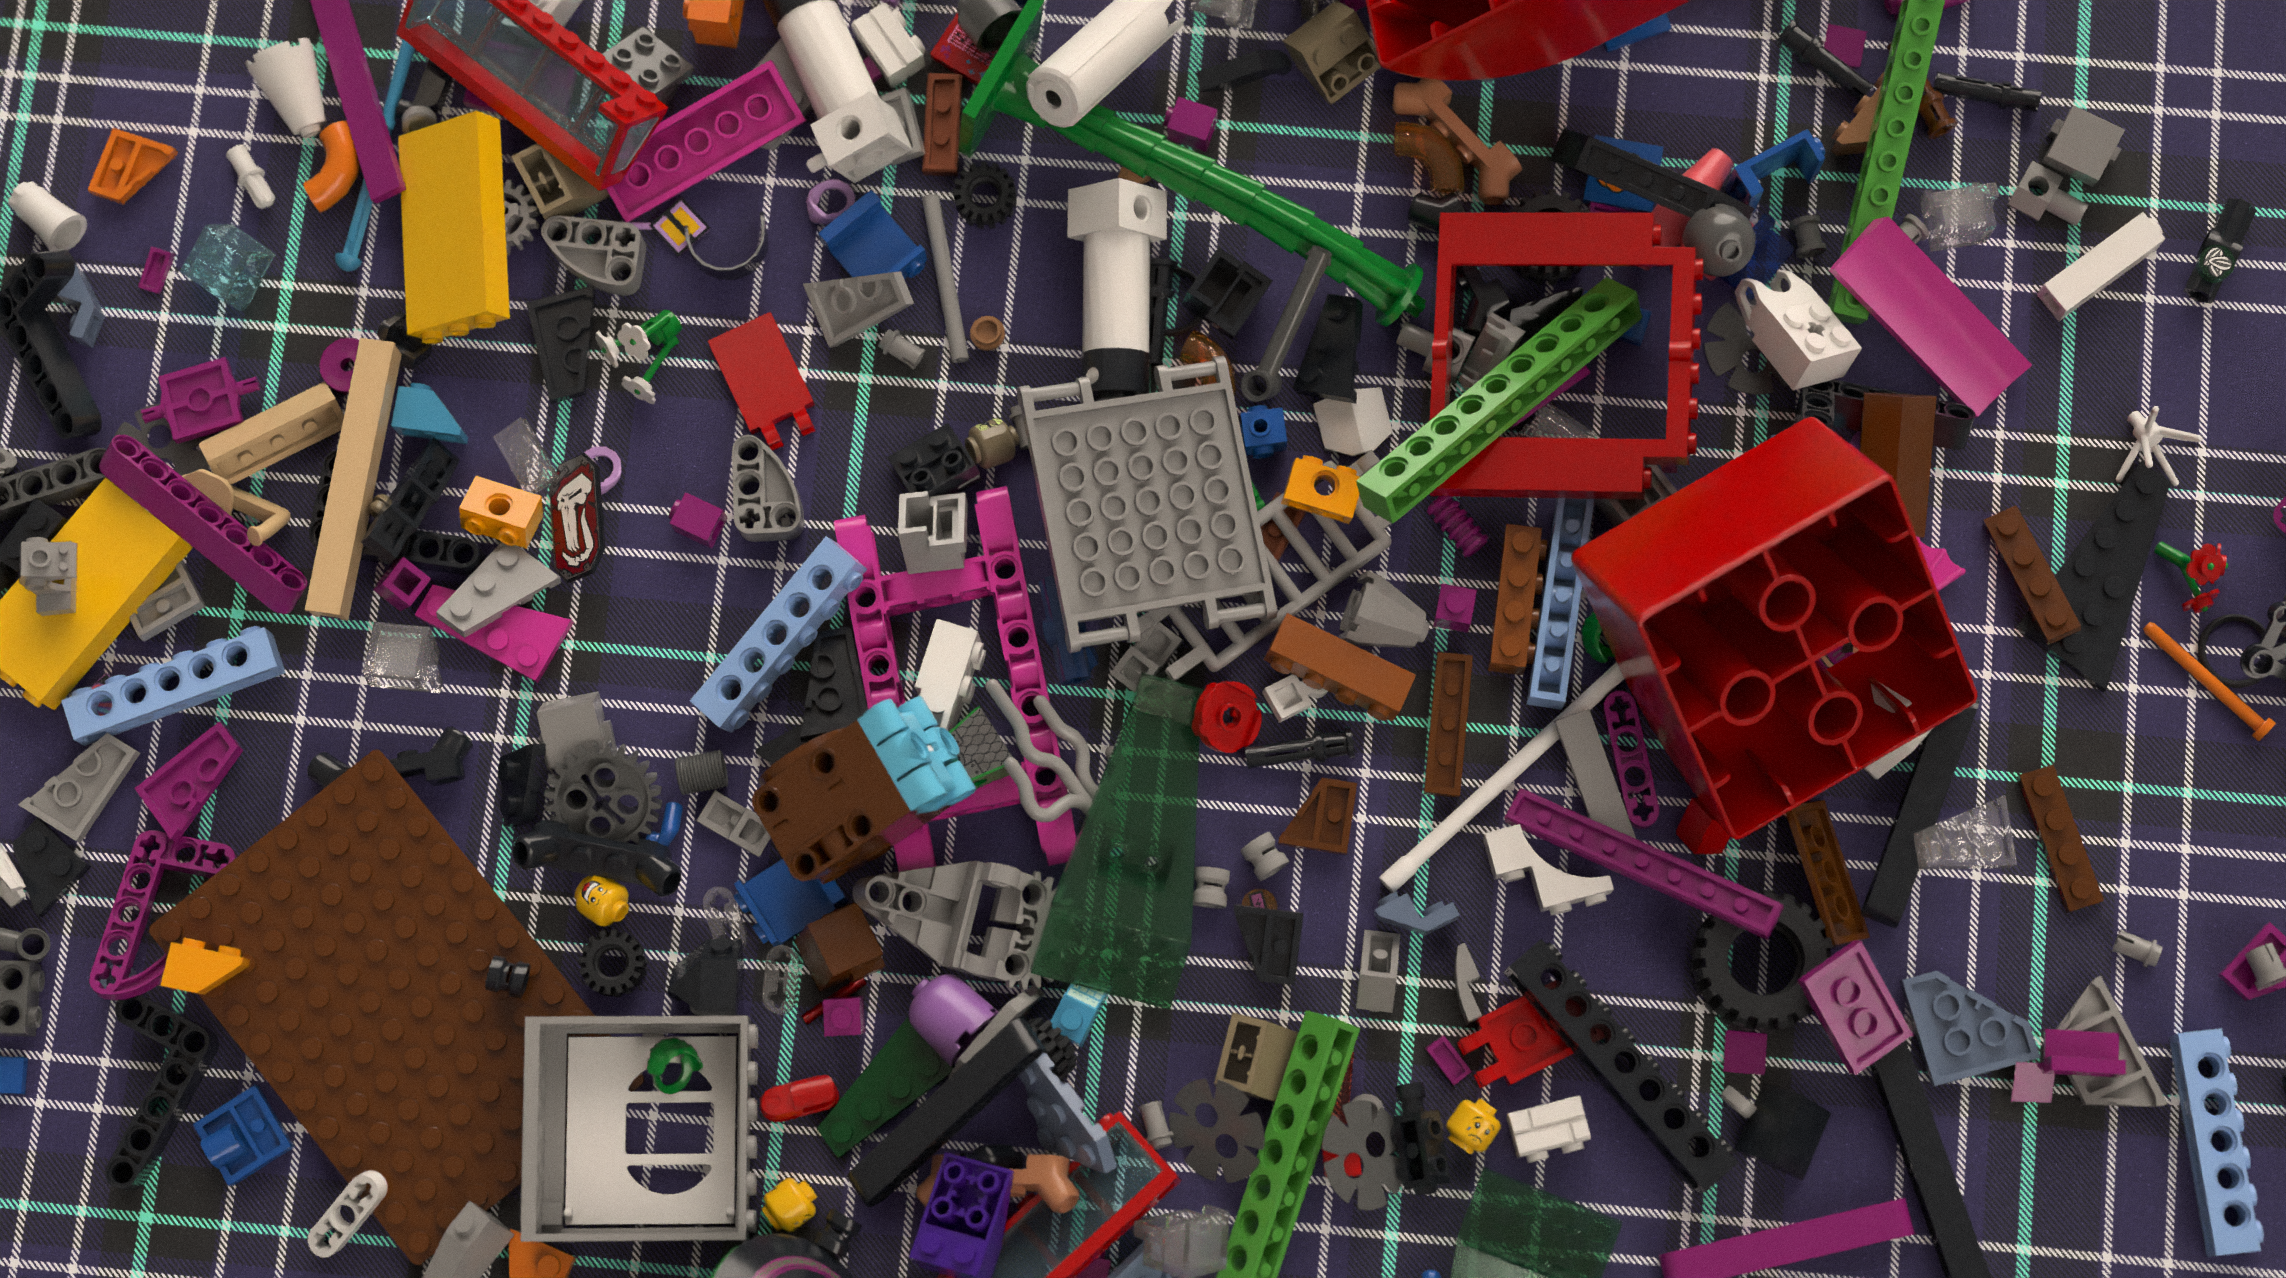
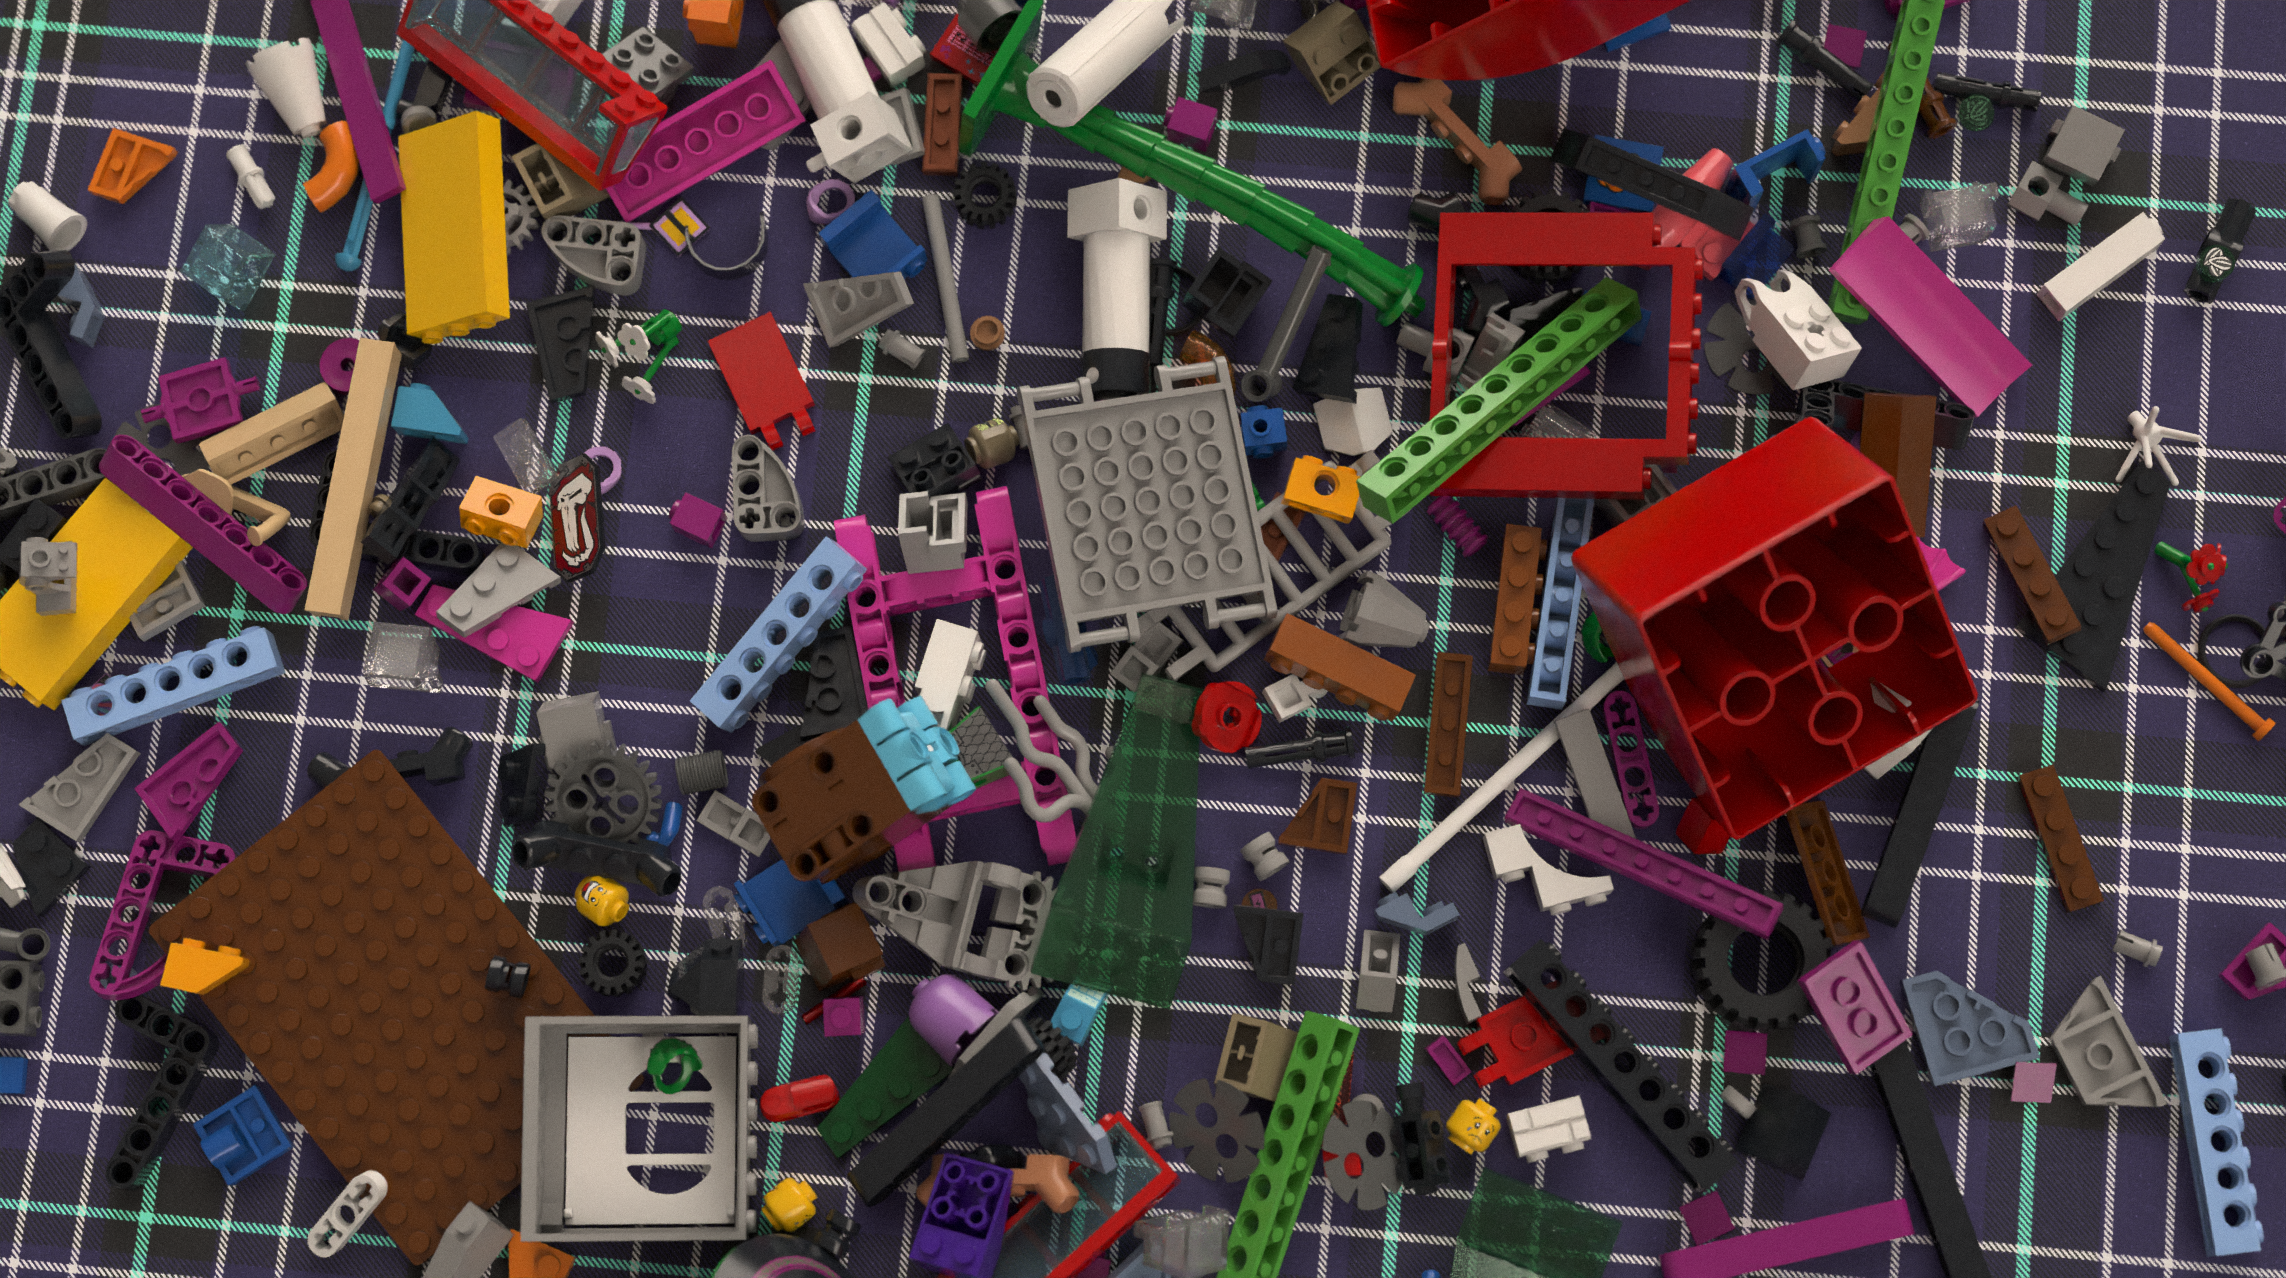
(156, 270): magenta piece -> none
(1435, 152): clear orange cylinder -> none
(1454, 608): magenta brick -> none
(1706, 1218): none -> magenta sticker
(1721, 239): dark grey cylinder -> none
(1969, 840): clear wing -> none
(1976, 112): none -> clear green tile
(2082, 1053): magenta panel -> none

